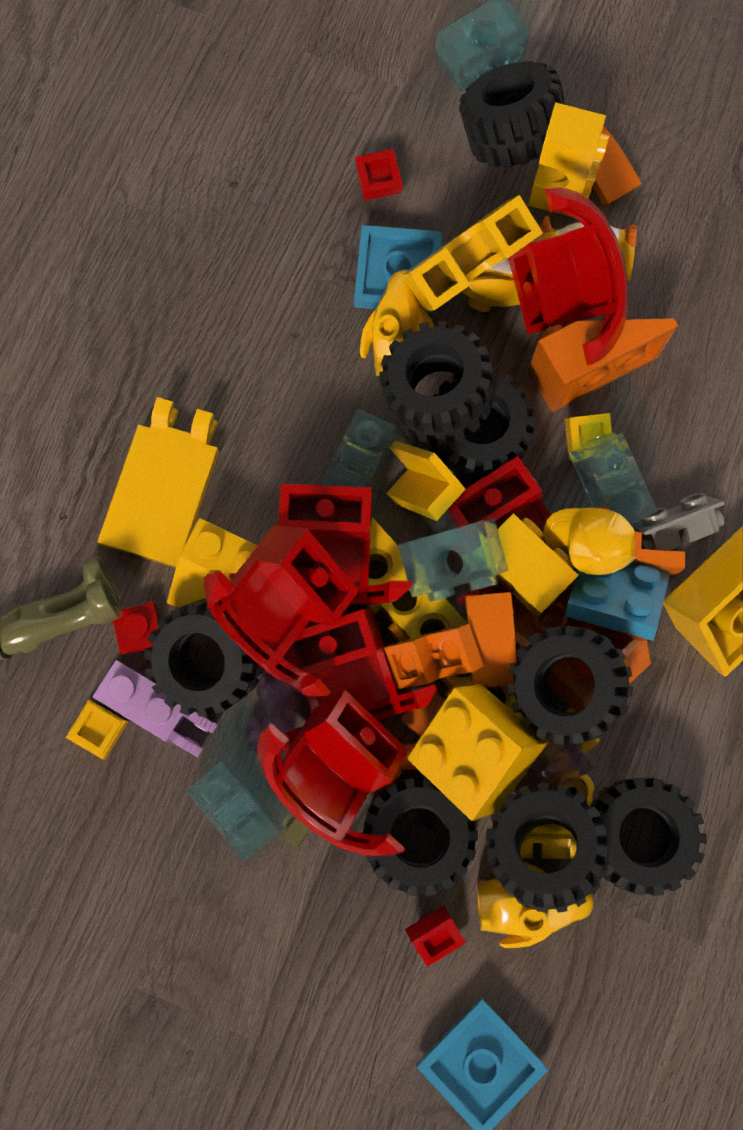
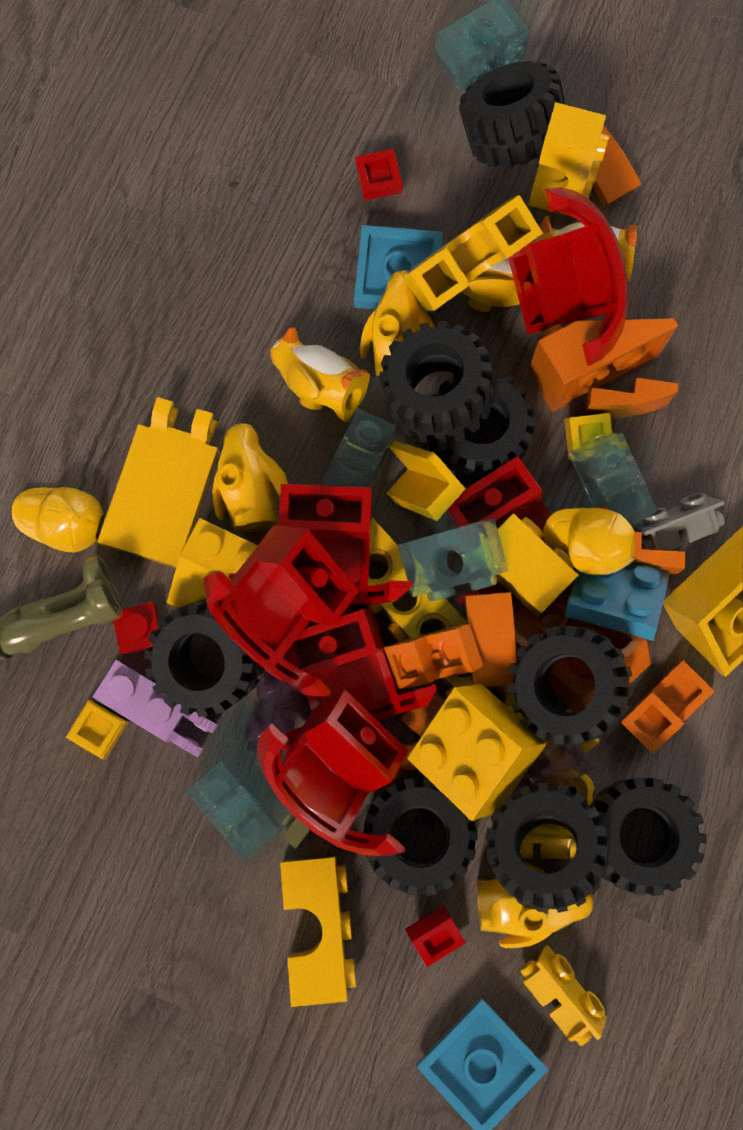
(58, 517): none -> yellow piece
(247, 482): none -> yellow animal
(319, 375): none -> yellow animal
(322, 972): none -> yellow arch
(580, 1011): none -> yellow hinge
(641, 398): none -> orange slope
(667, 706): none -> orange slope

